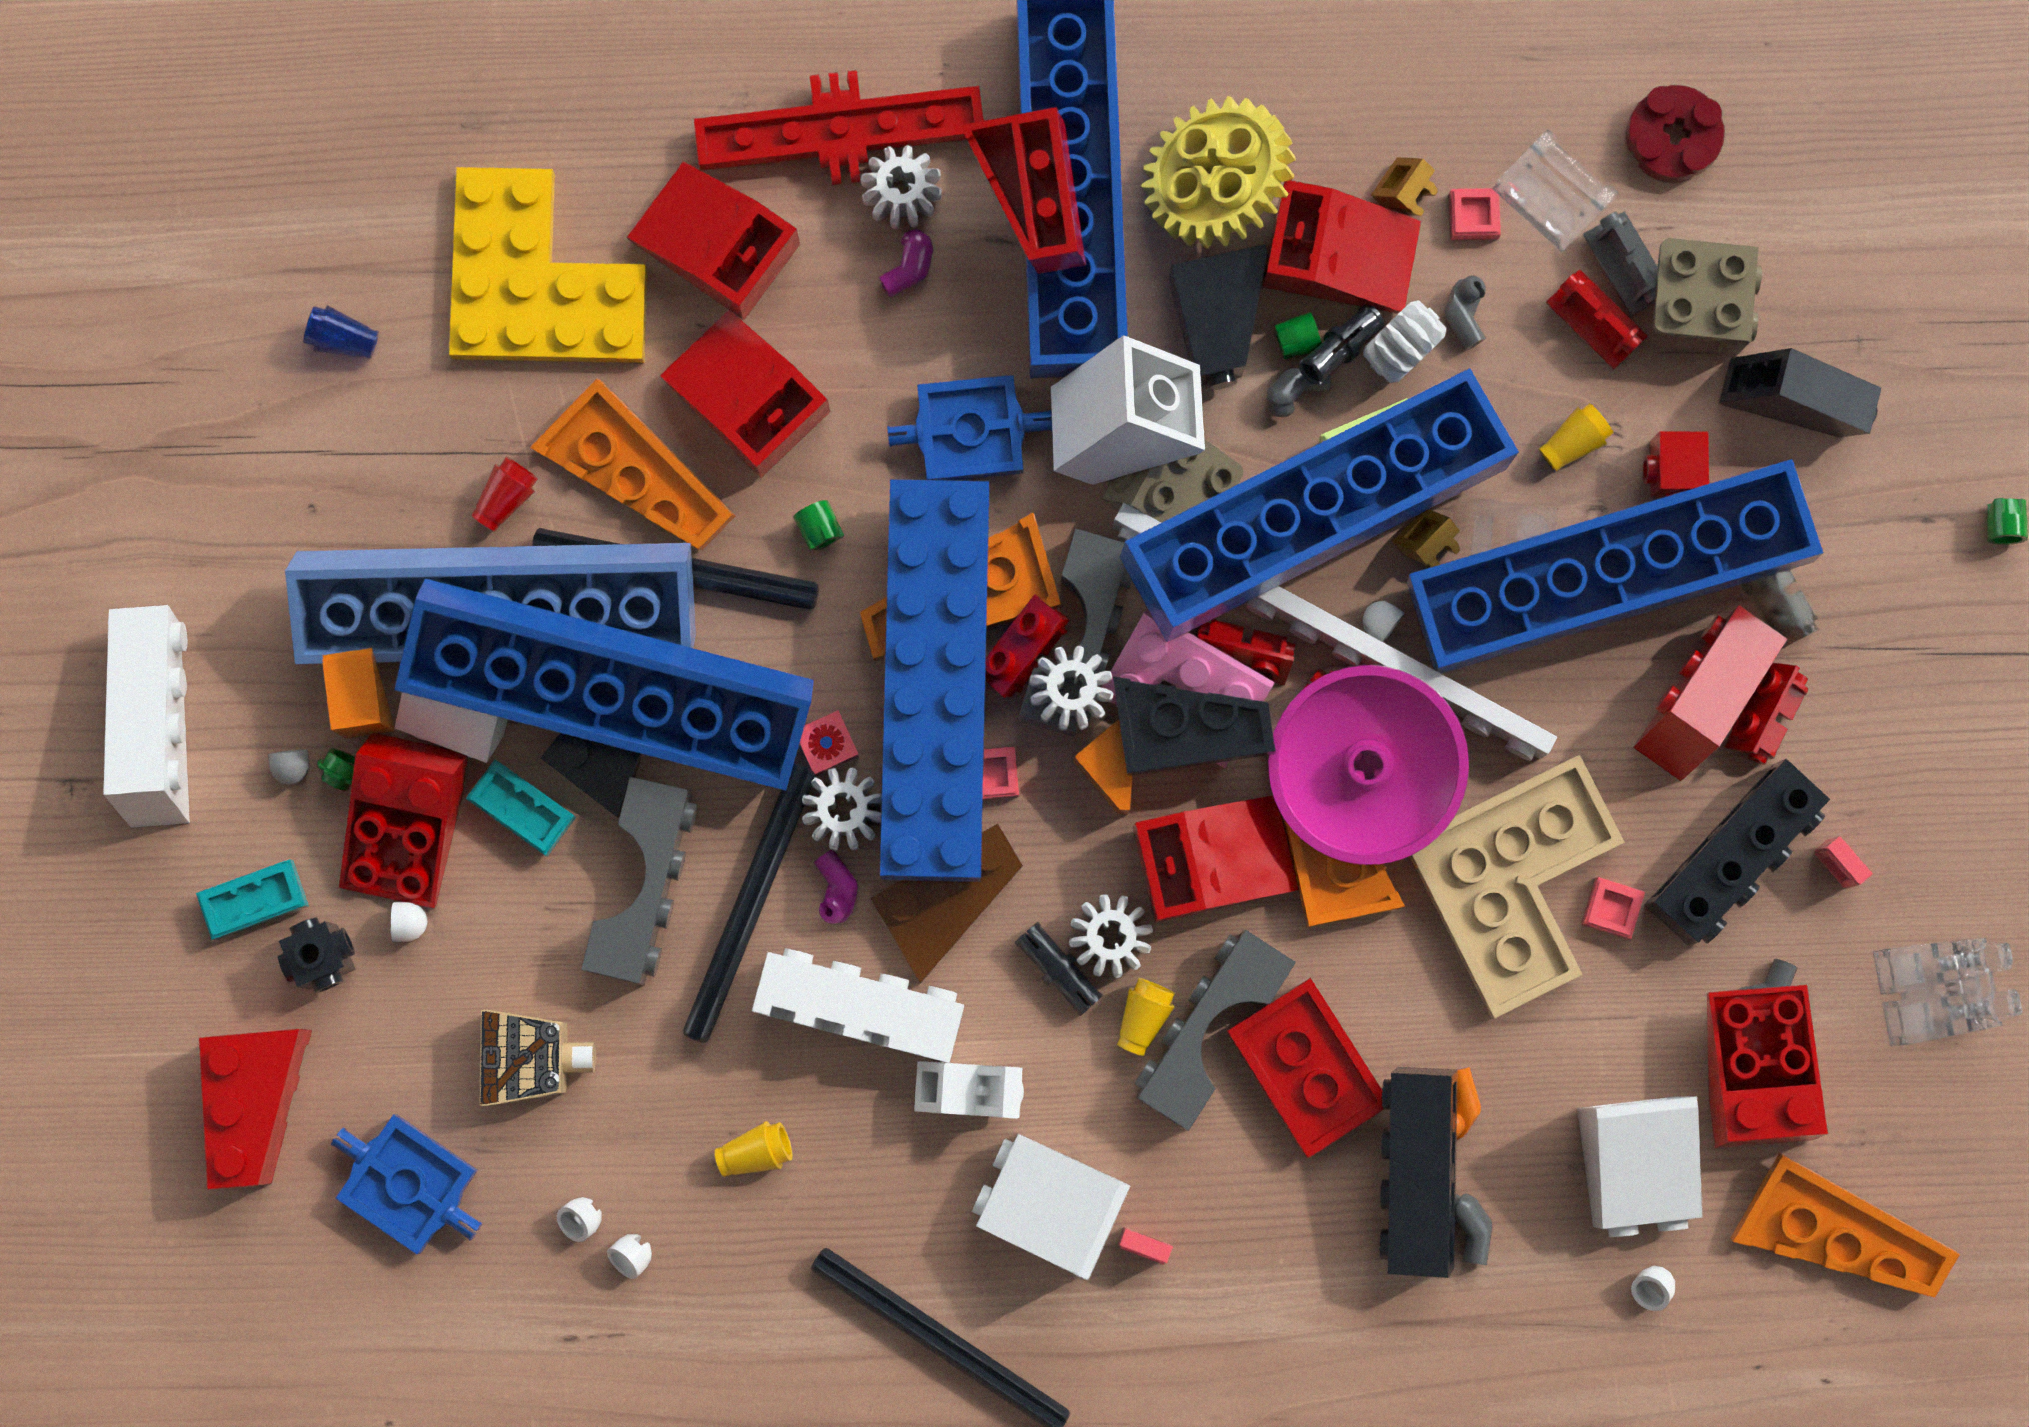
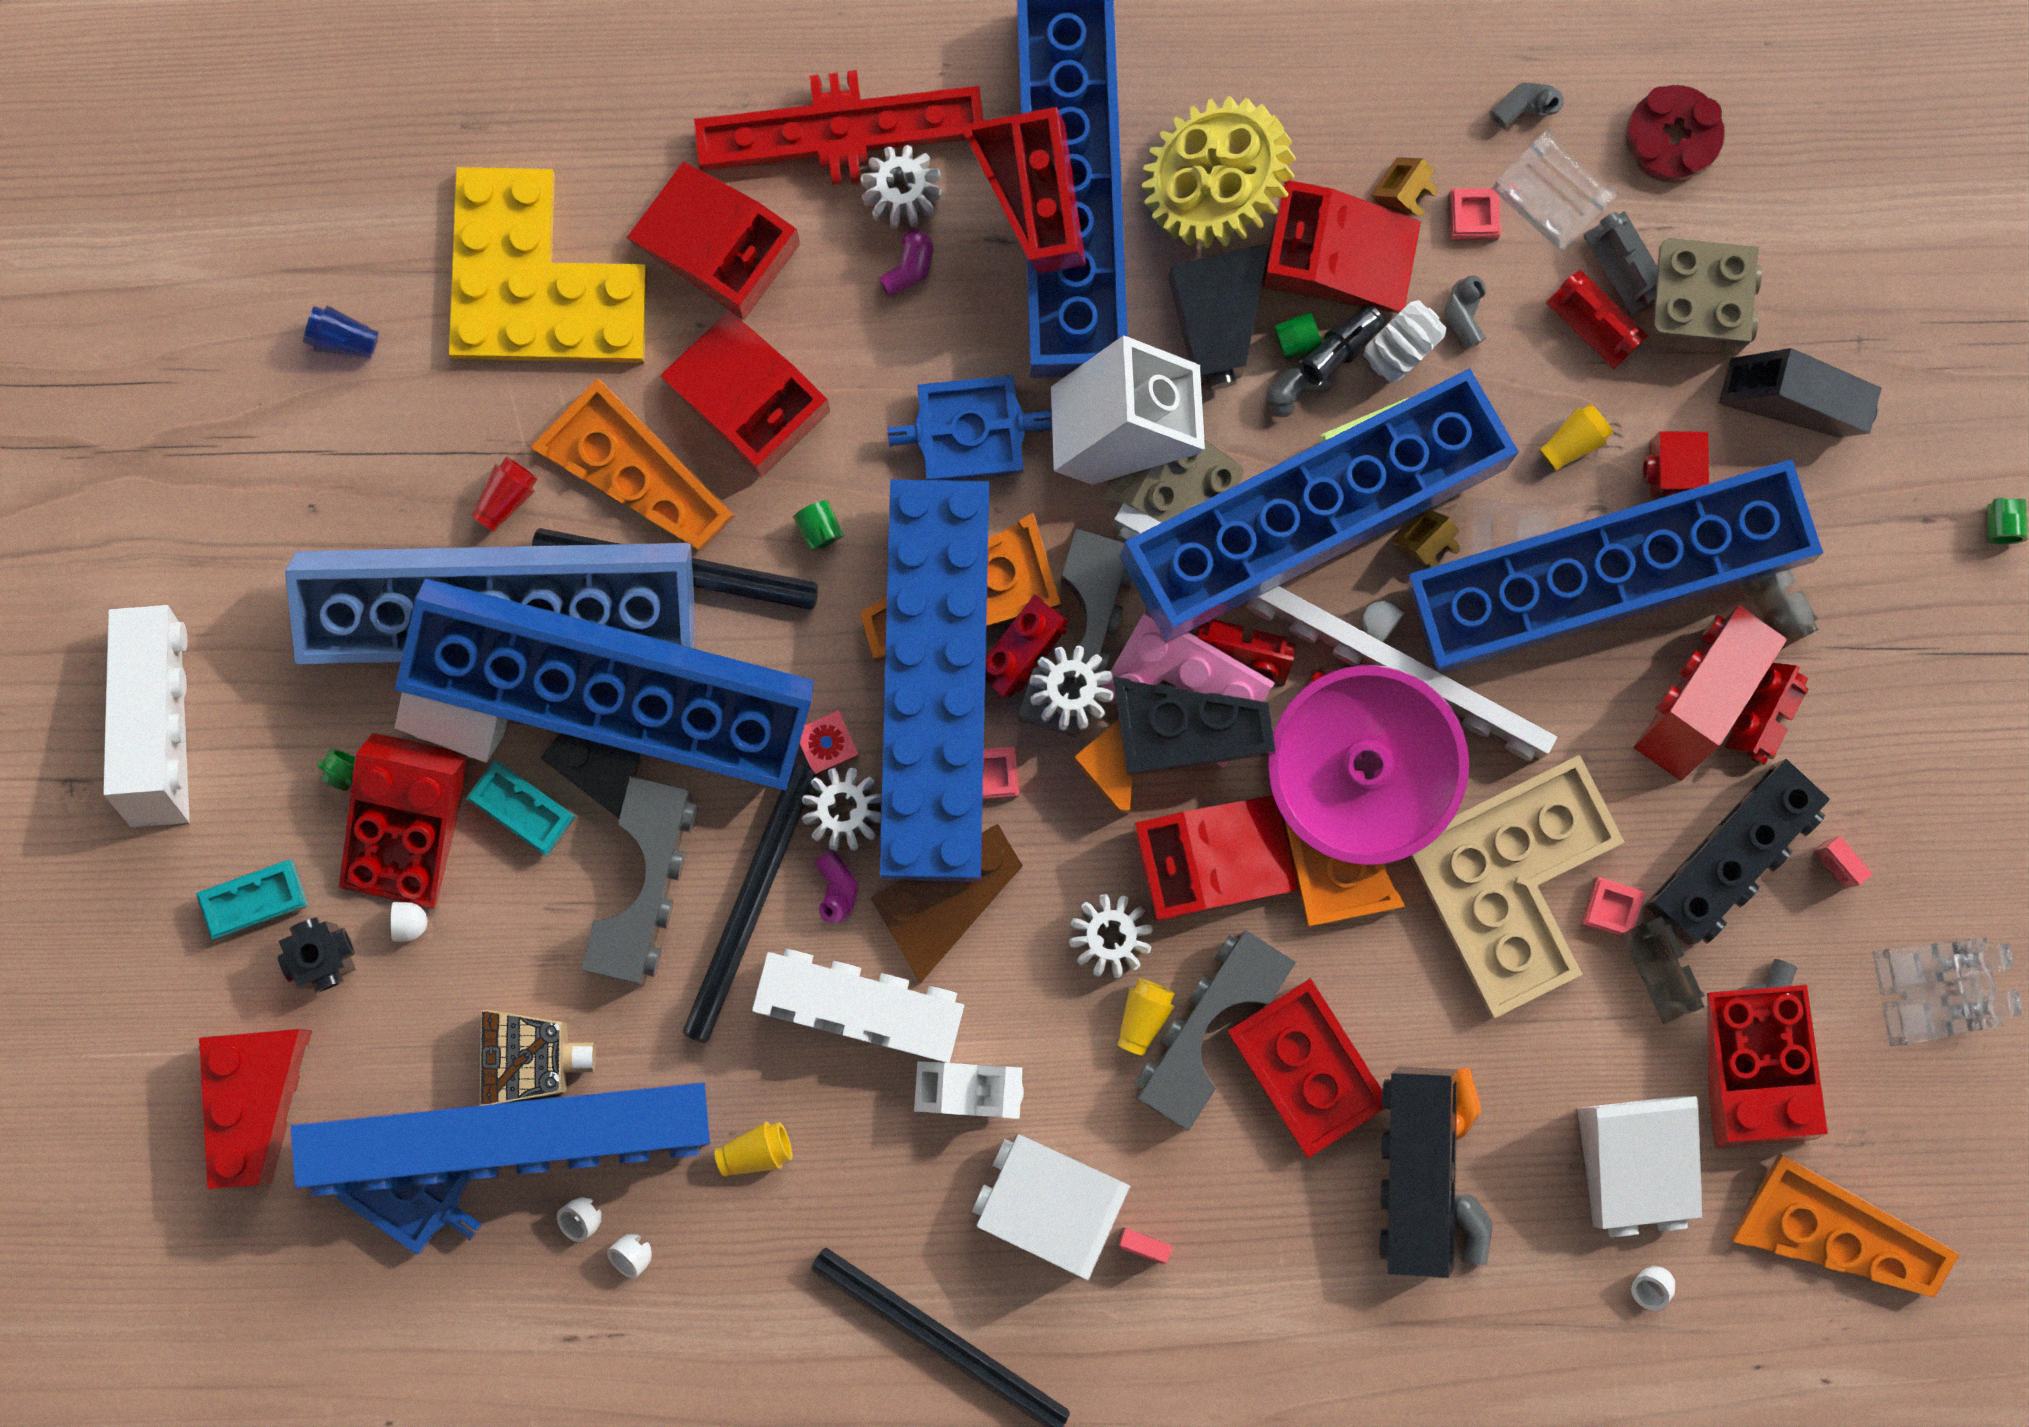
(289, 766): light grey hinge -> none
(356, 694): orange slope -> none
(499, 1135): none -> blue brick
(1058, 968): black pin -> none
(1527, 99): none -> dark grey arm
(1656, 958): none -> clear smoke hinge

